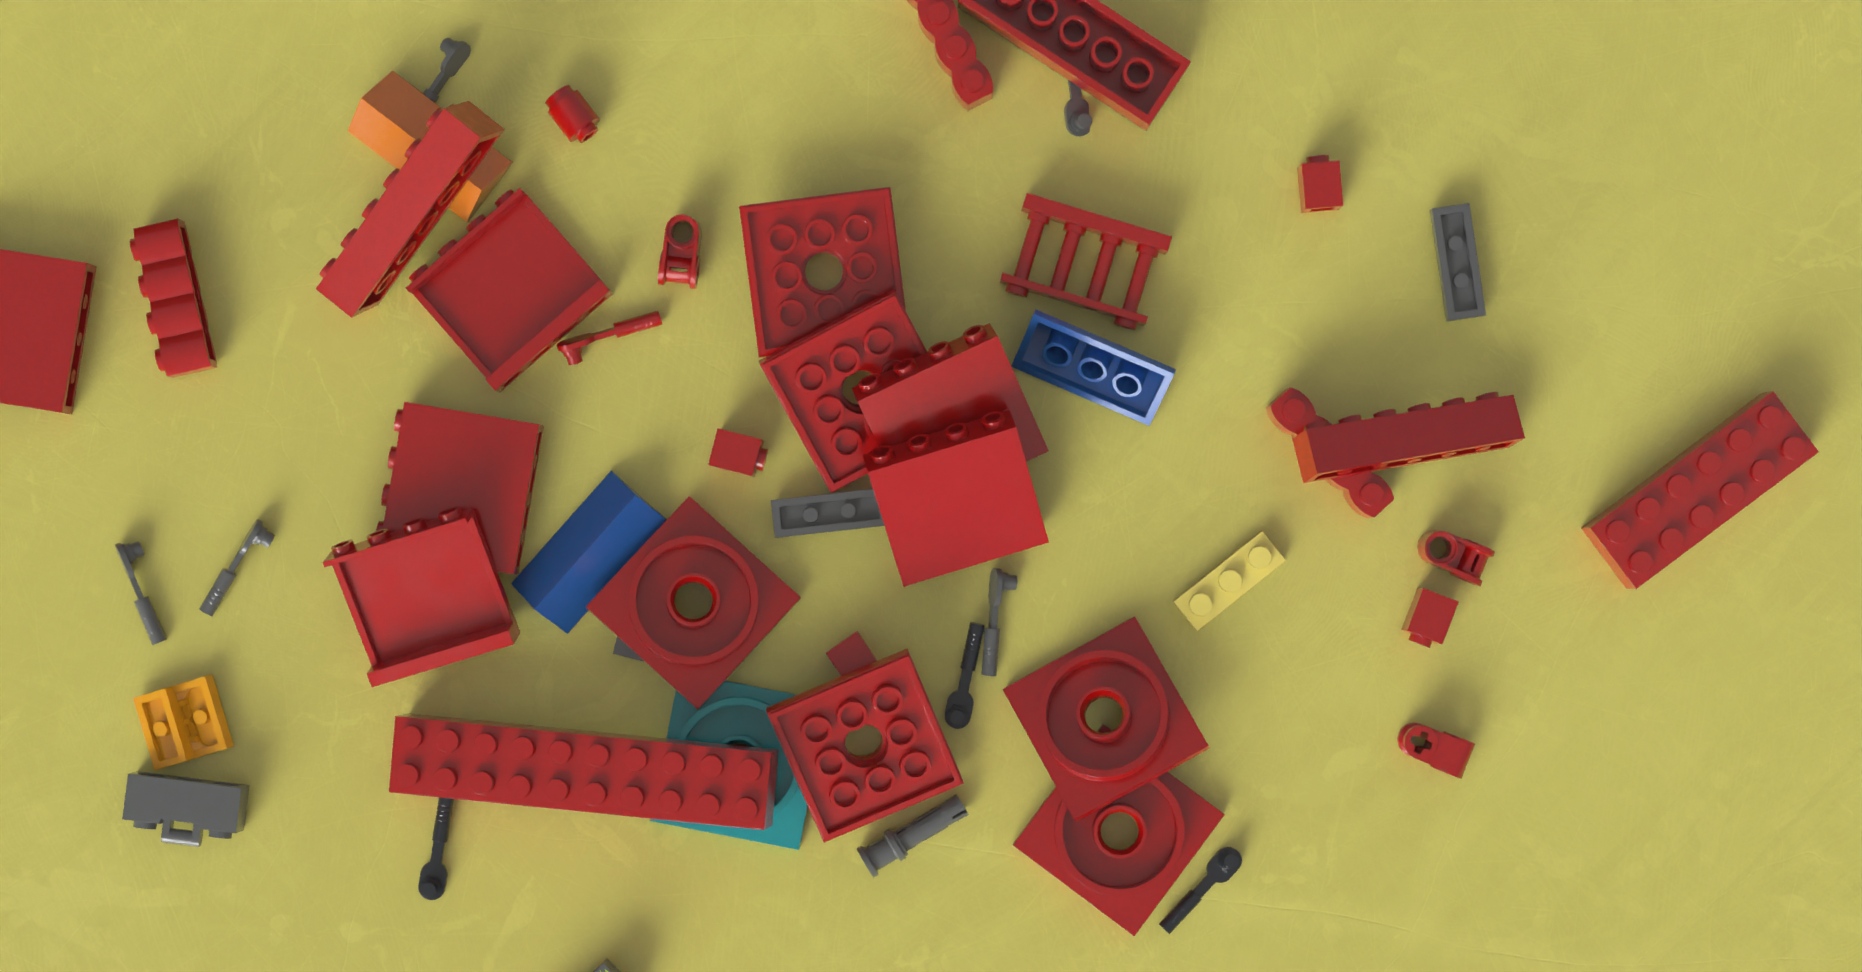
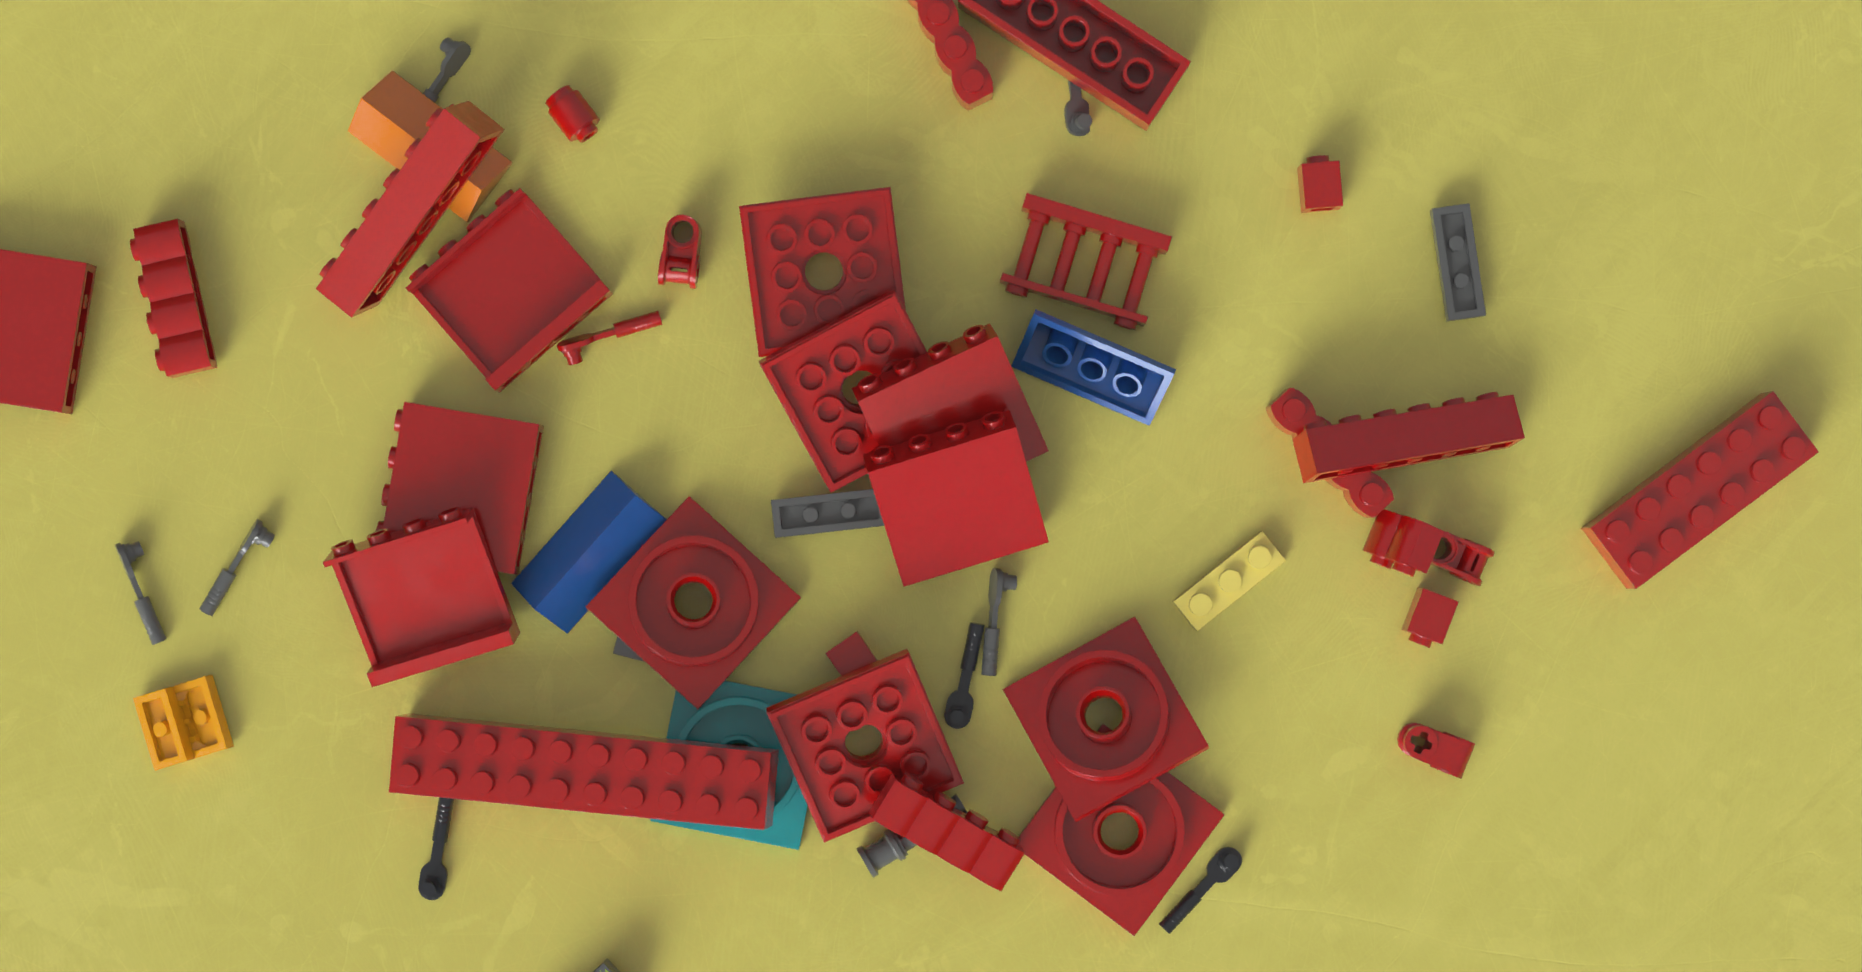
(169, 798): dark grey piece -> none
(738, 453): red brick -> none
(946, 831): none -> red brick
(1403, 542): none -> red brick

